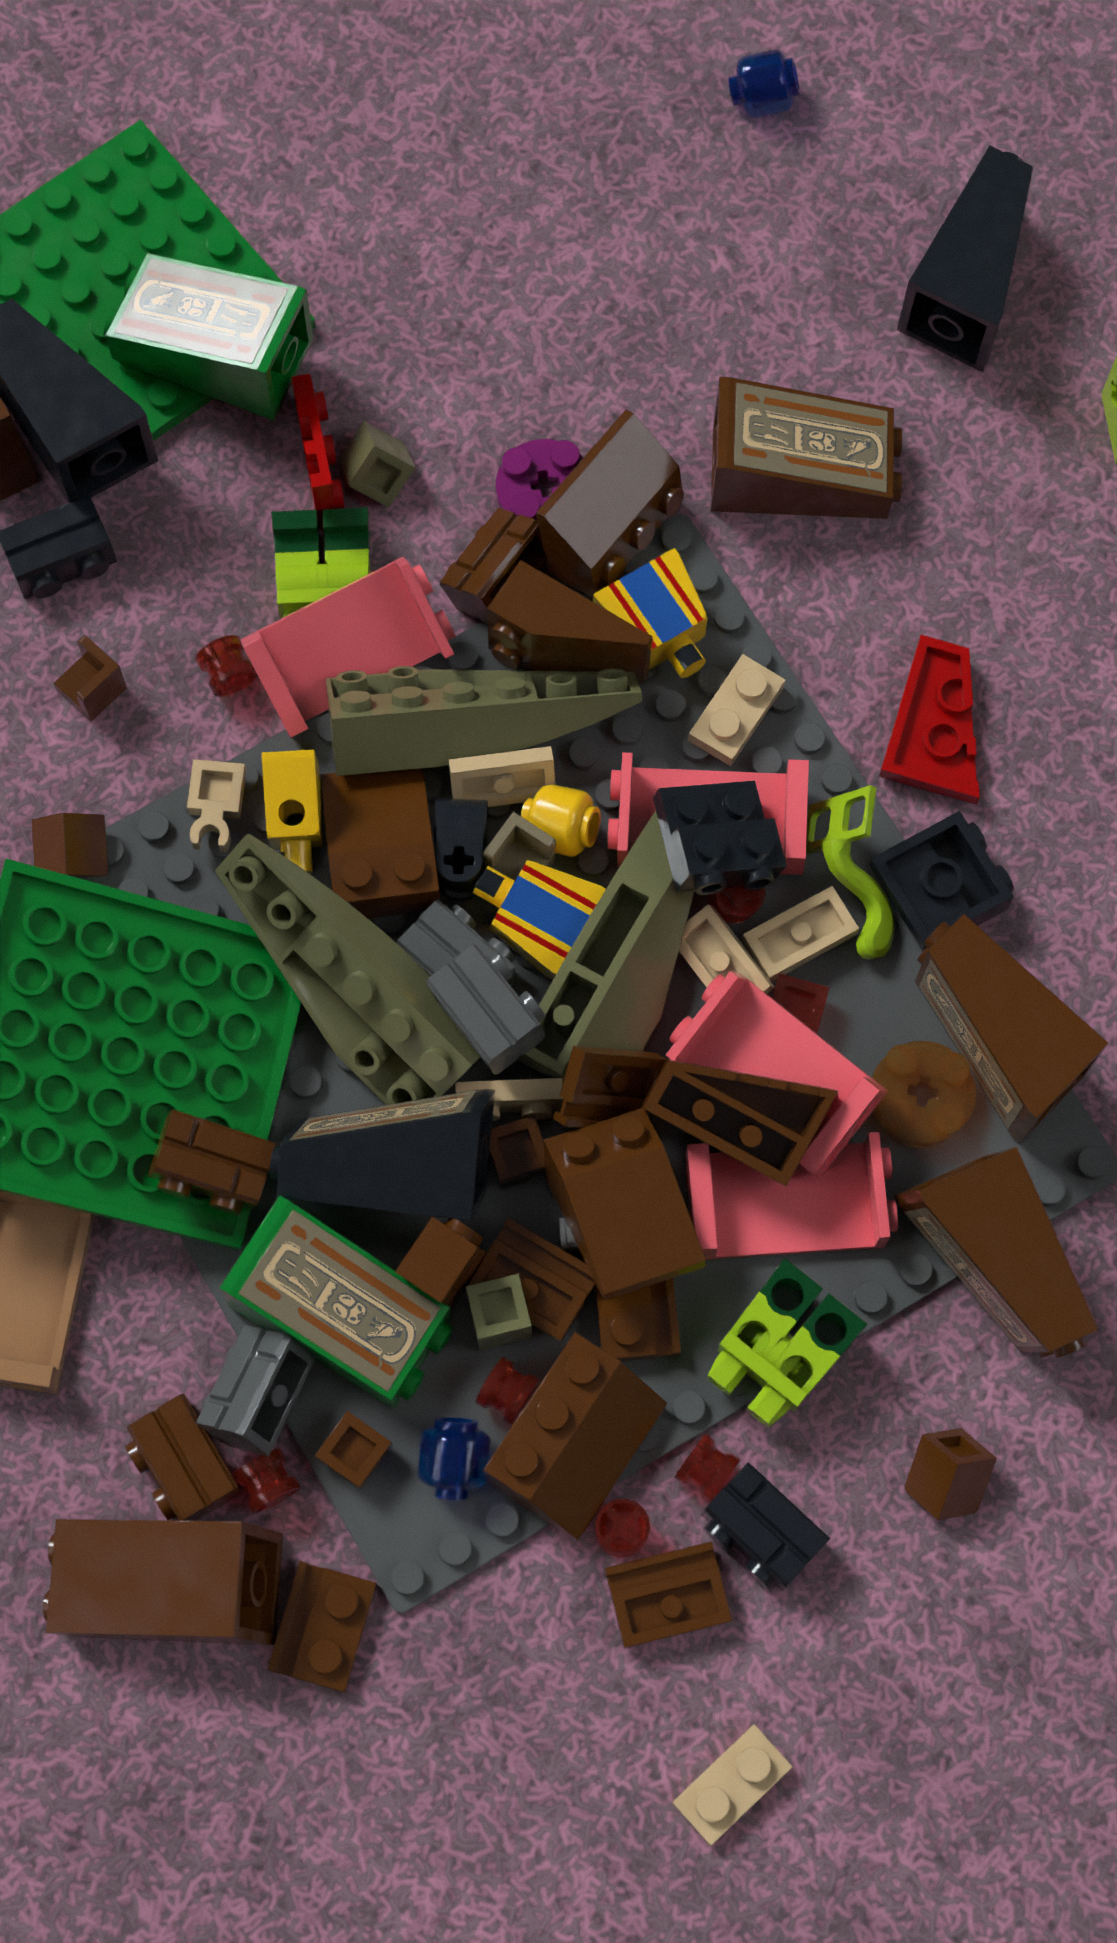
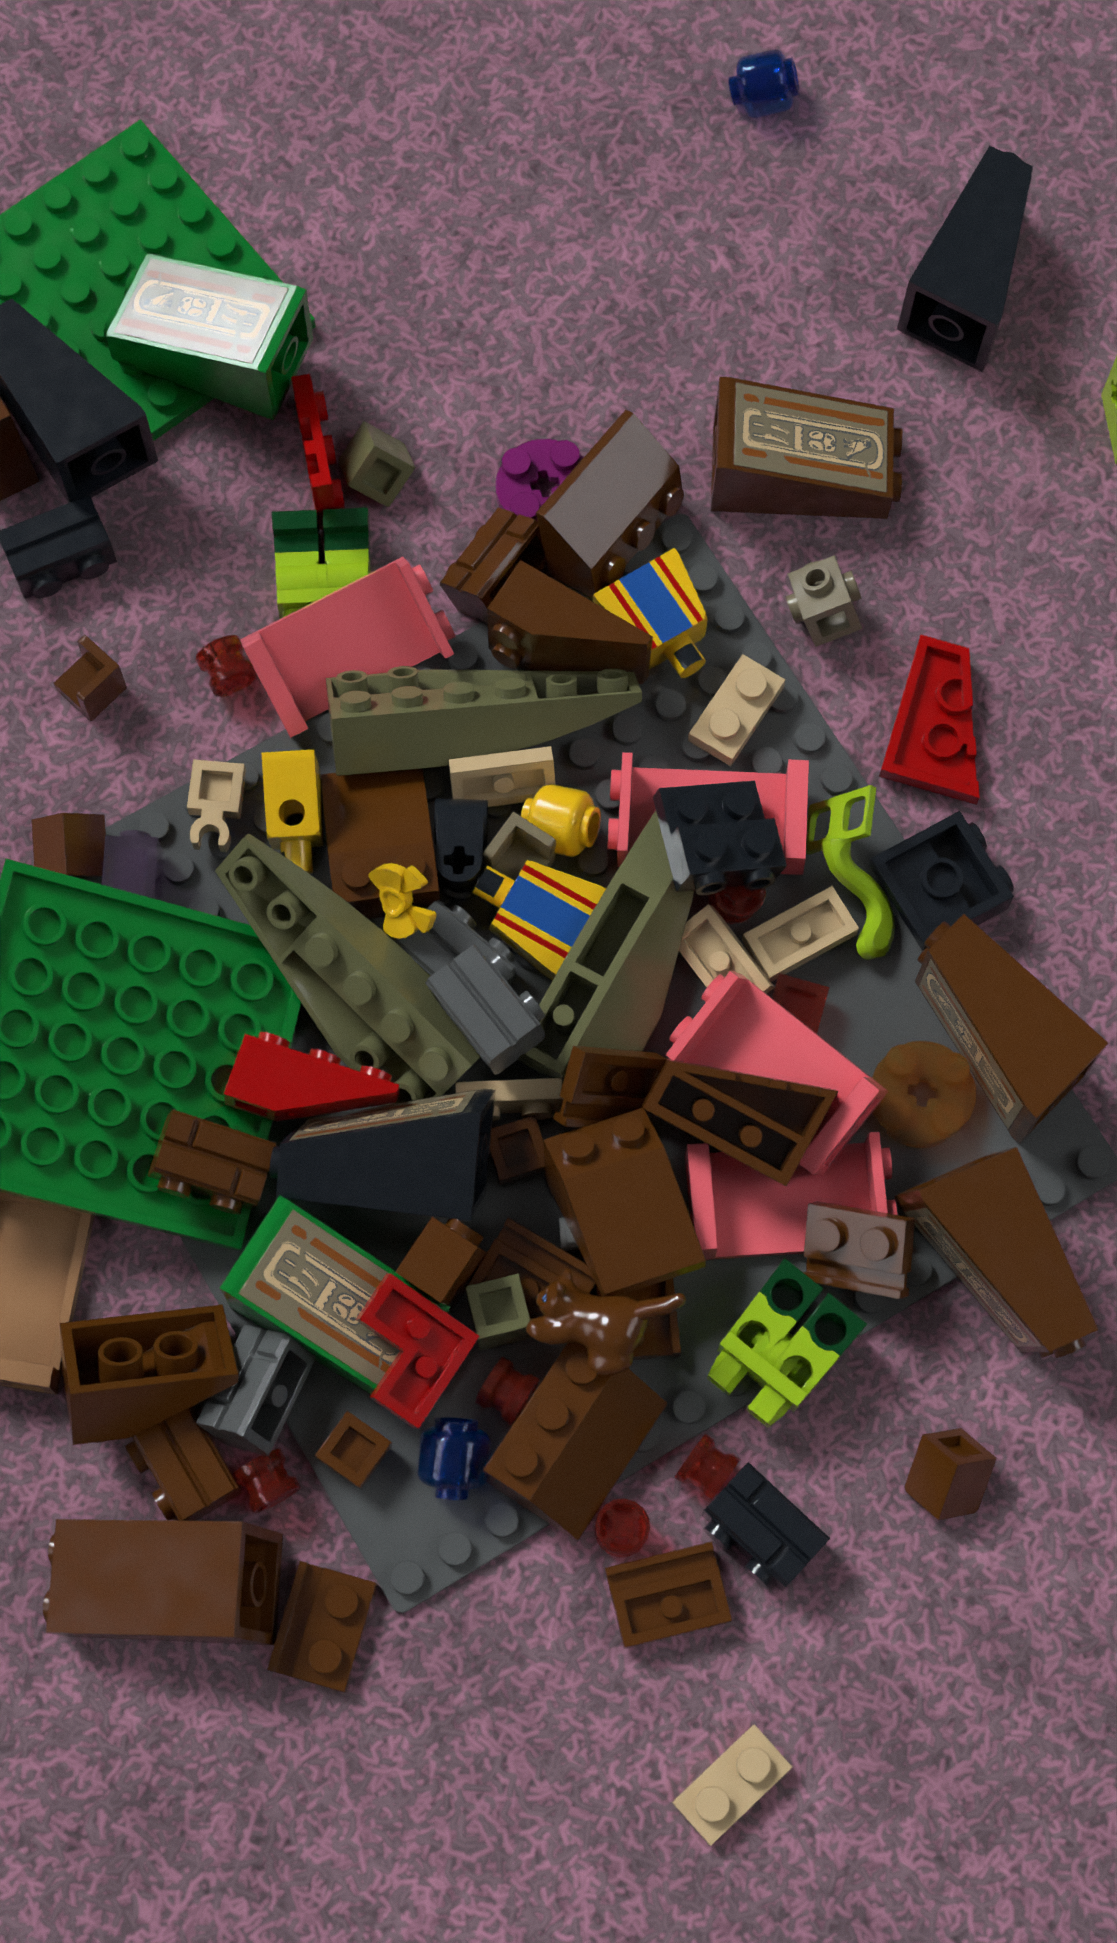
(134, 863): none -> clear purple brick
(142, 1369): none -> reddish brown slope
(292, 1084): none -> red slope
(396, 898): none -> yellow piece
(429, 1347): none -> red plate
(603, 1324): none -> reddish brown animal
(824, 600): none -> dark tan brick
(859, 1249): none -> reddish brown plate

